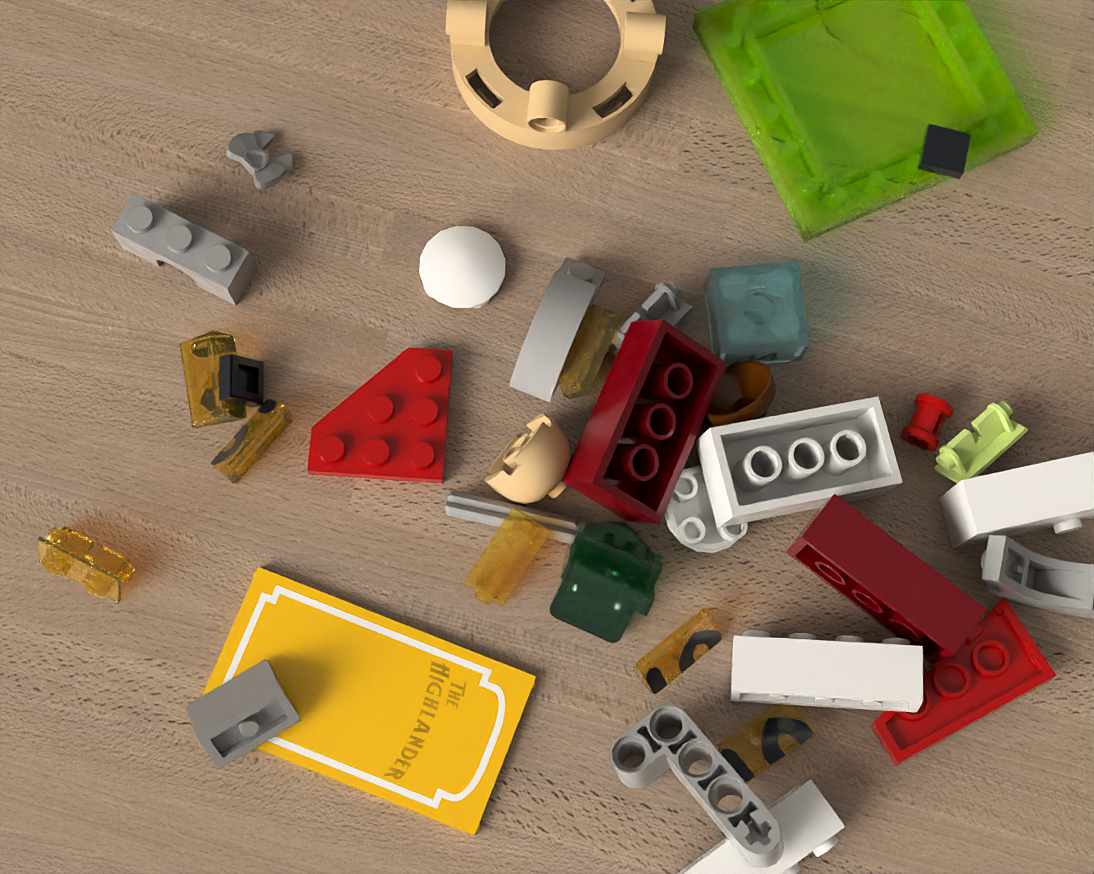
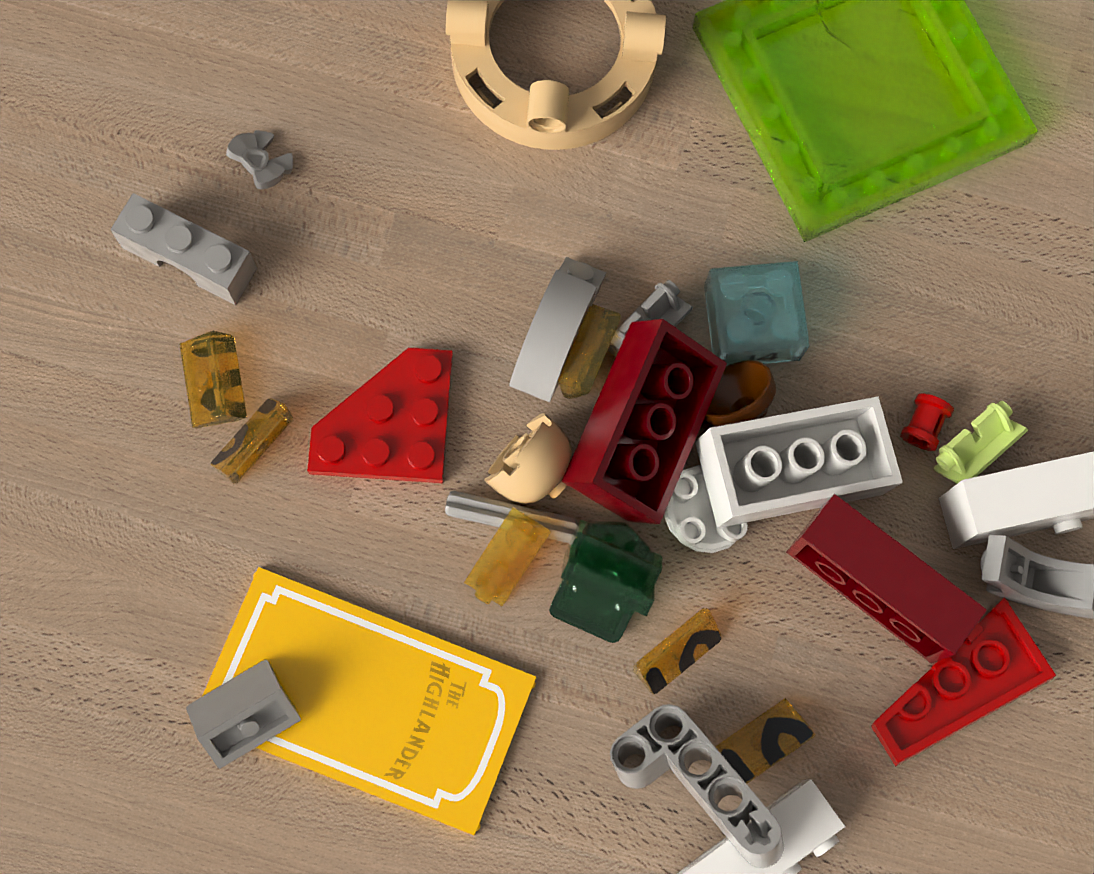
(66, 555): clear yellow hinge -> none
(241, 380): black tile -> none
(462, 267): white dish -> none
(827, 672): white brick -> none
(944, 151): black tile -> none

